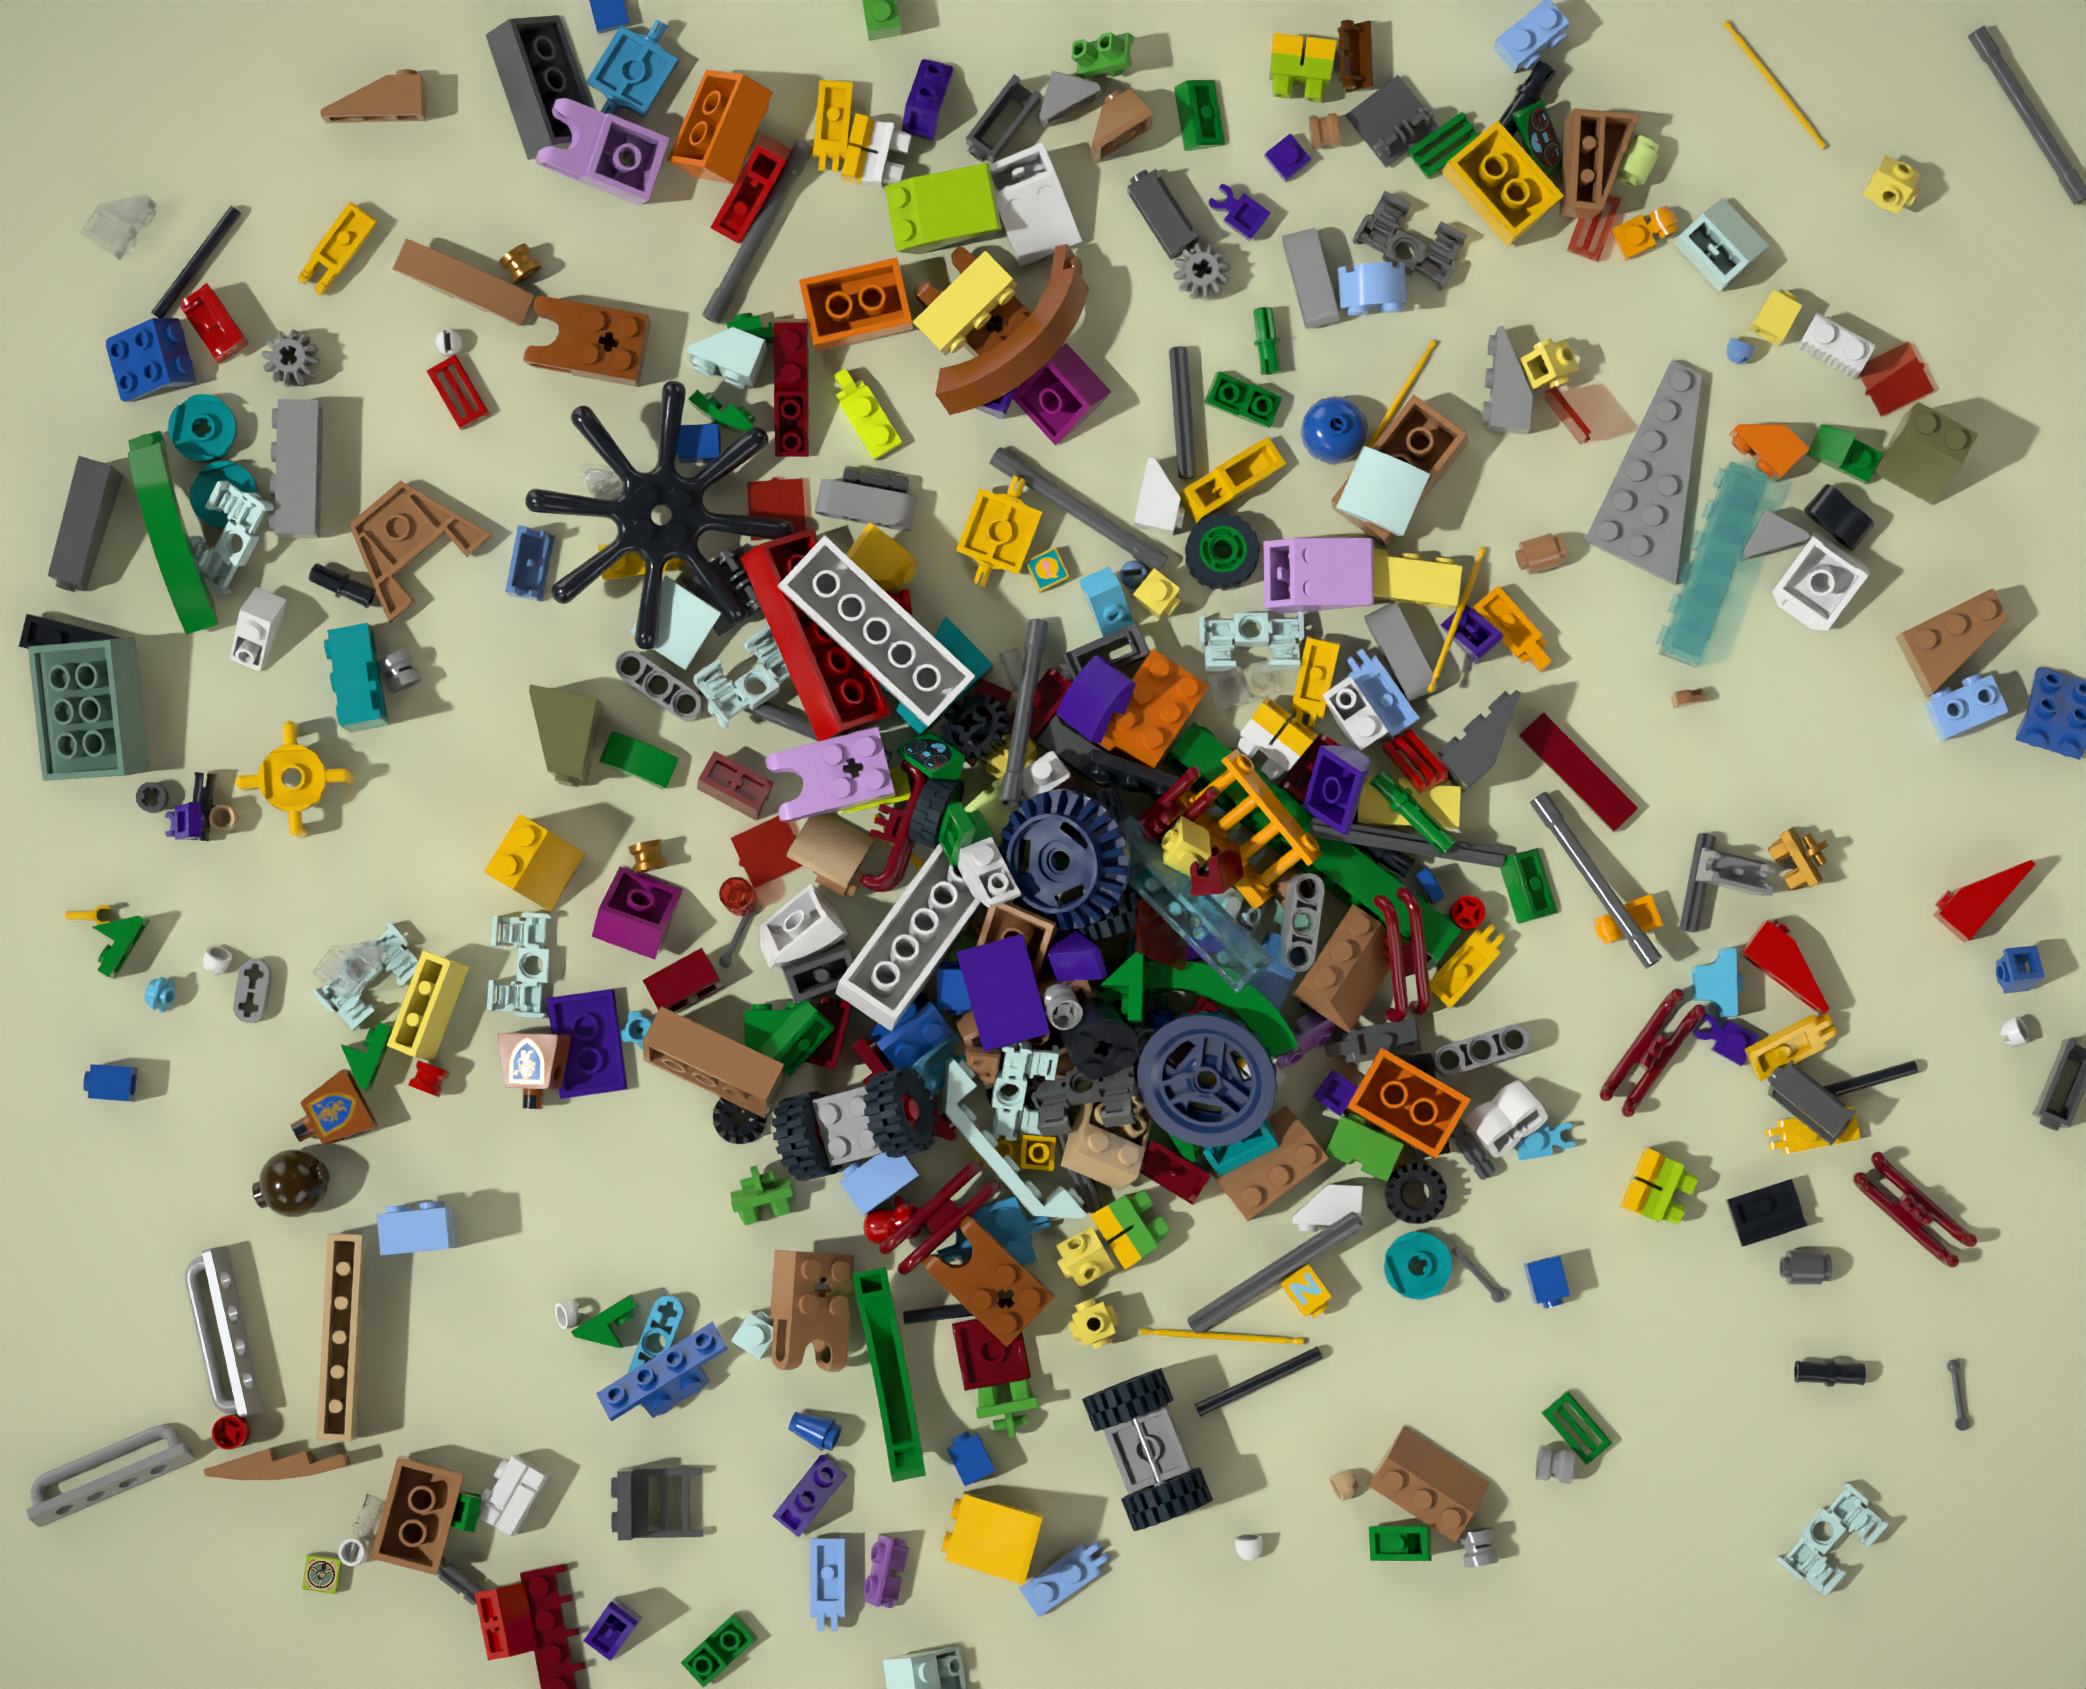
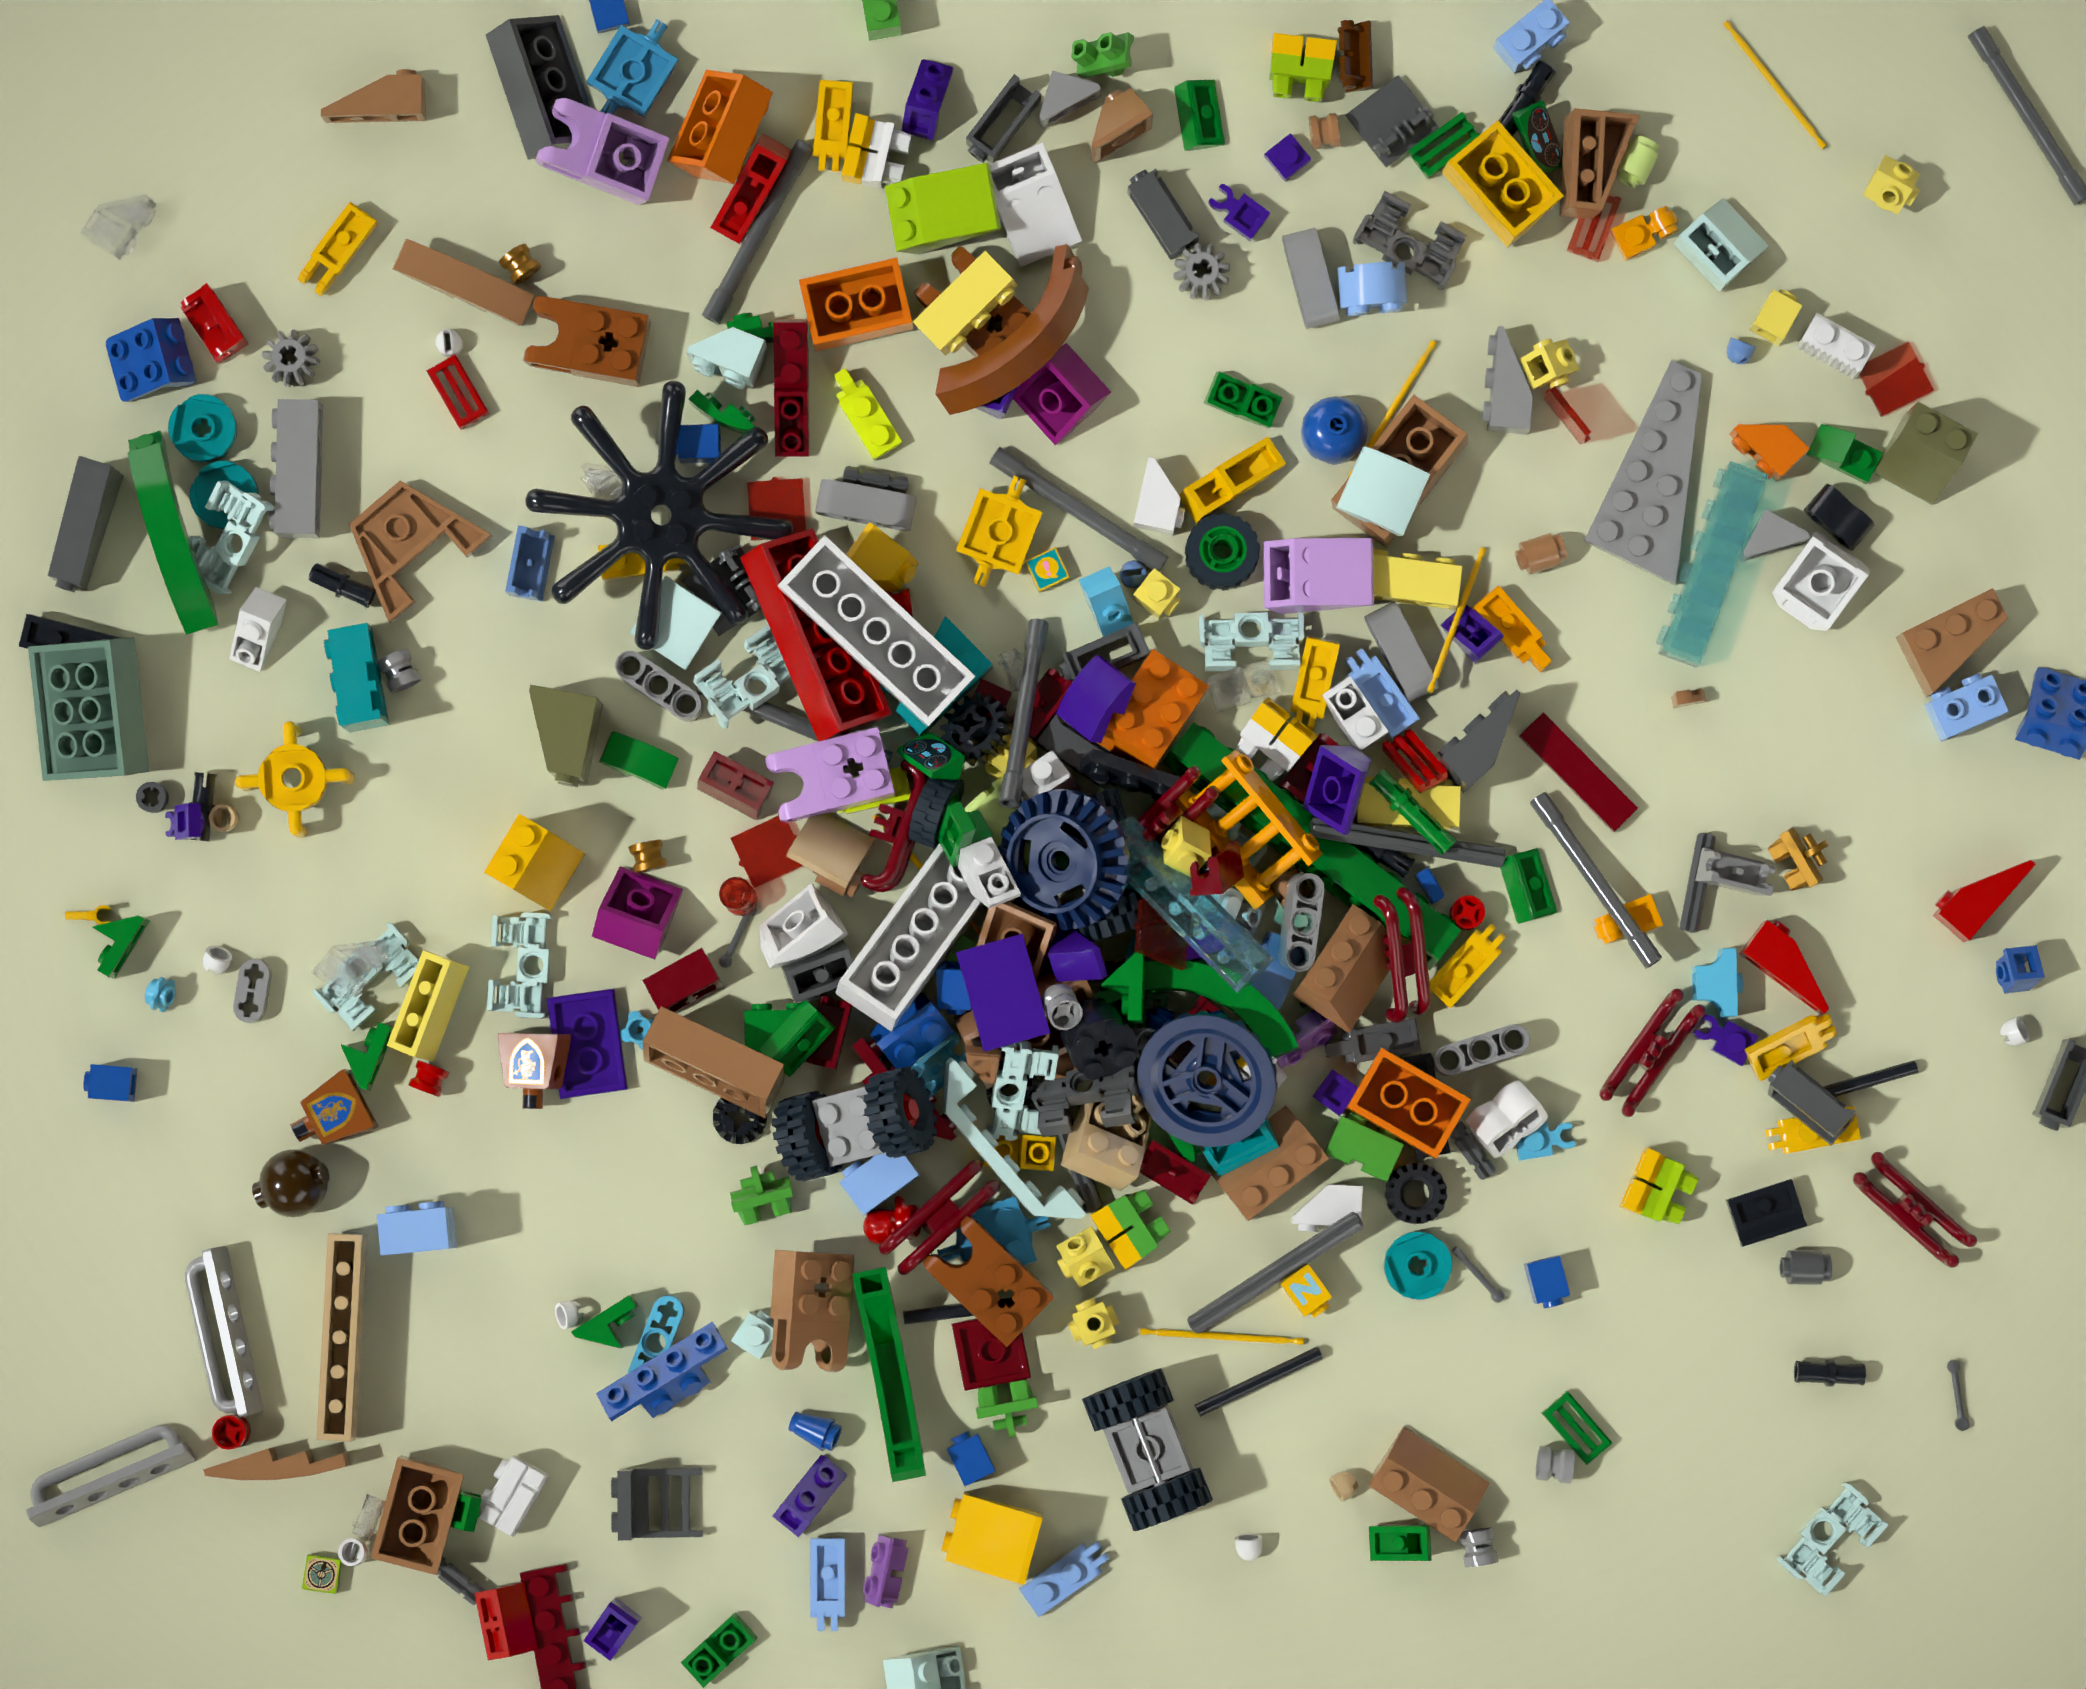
(196, 262): black bar -> none
(1182, 412): dark grey axle -> none
(1267, 341): green axle -> none

